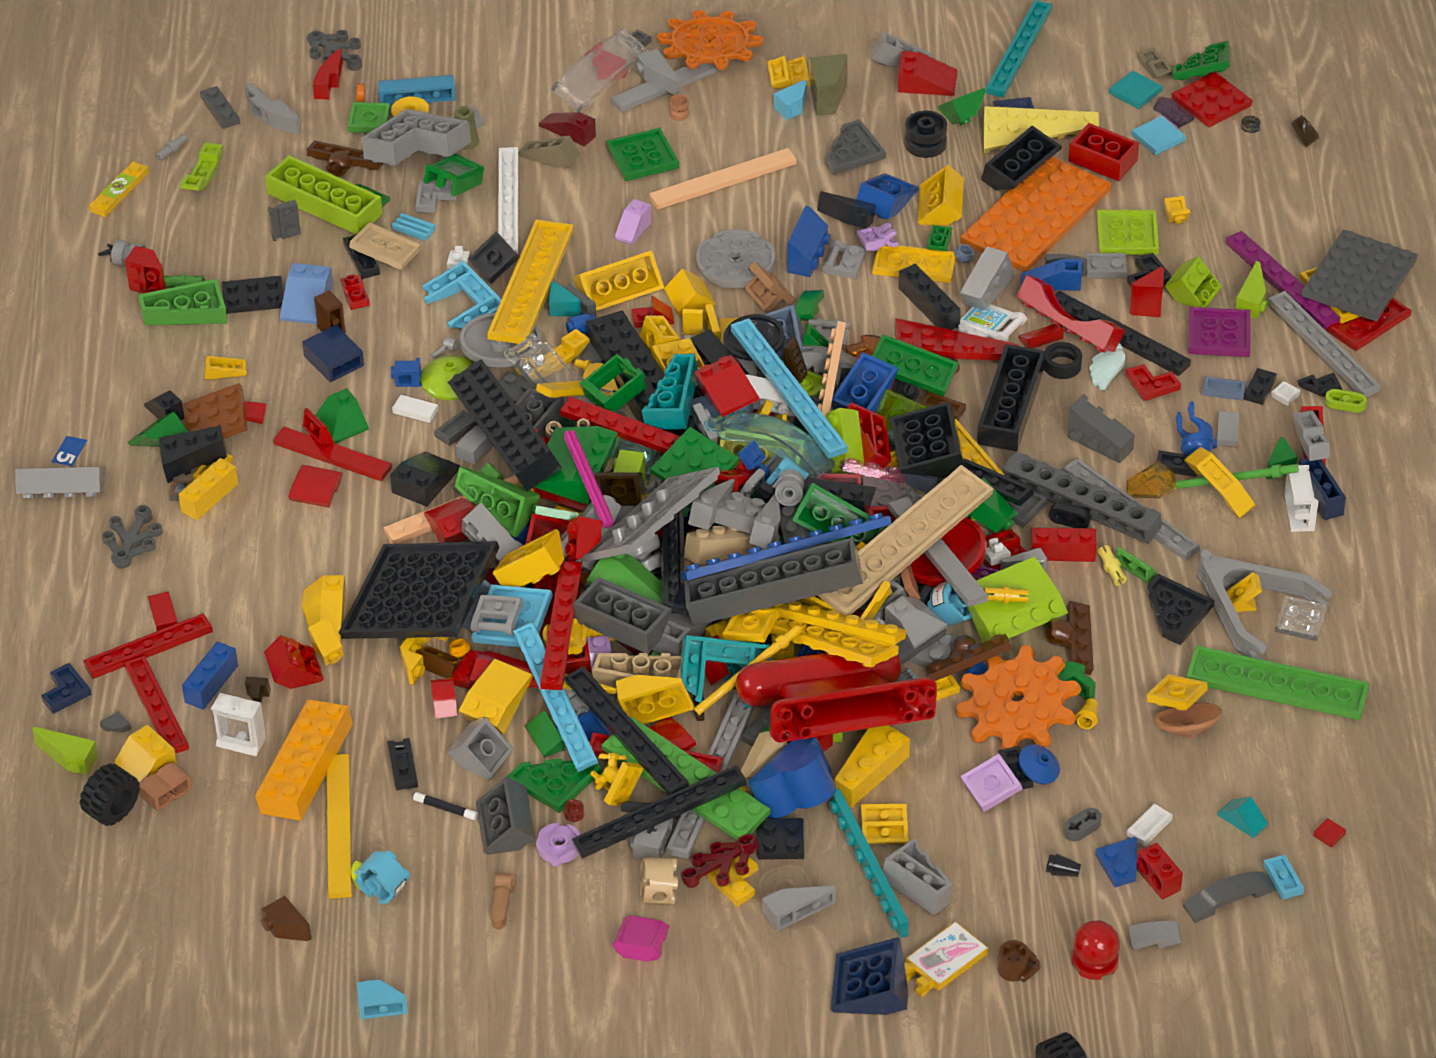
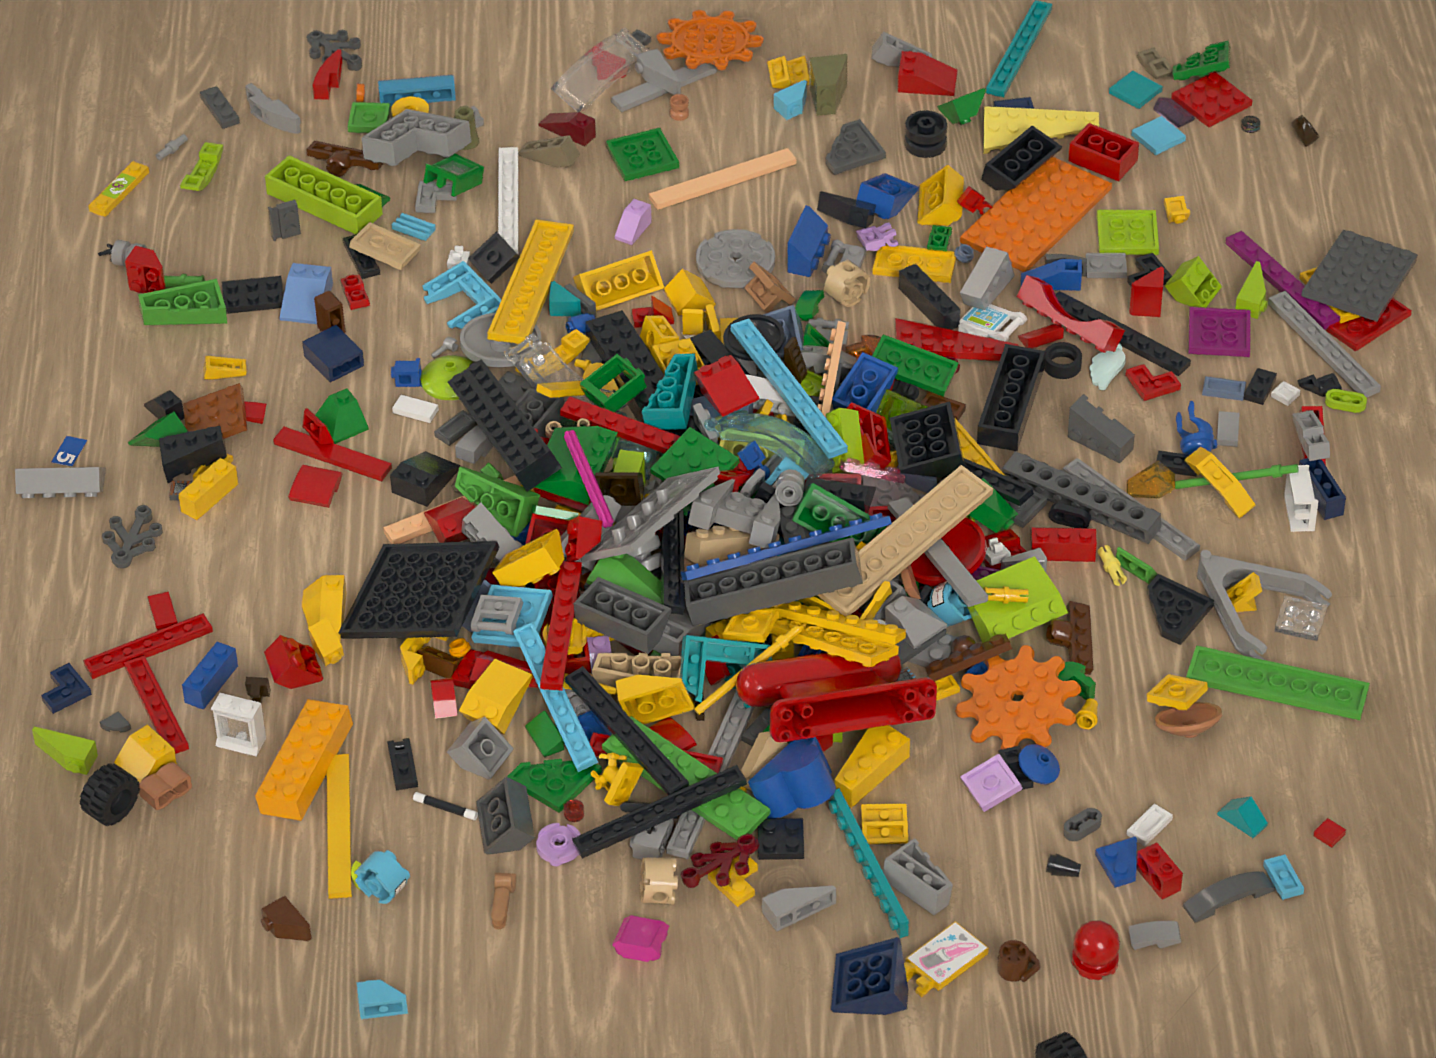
(846, 283): none -> tan brick
(973, 201): none -> red plate
(1282, 454): green slope -> none

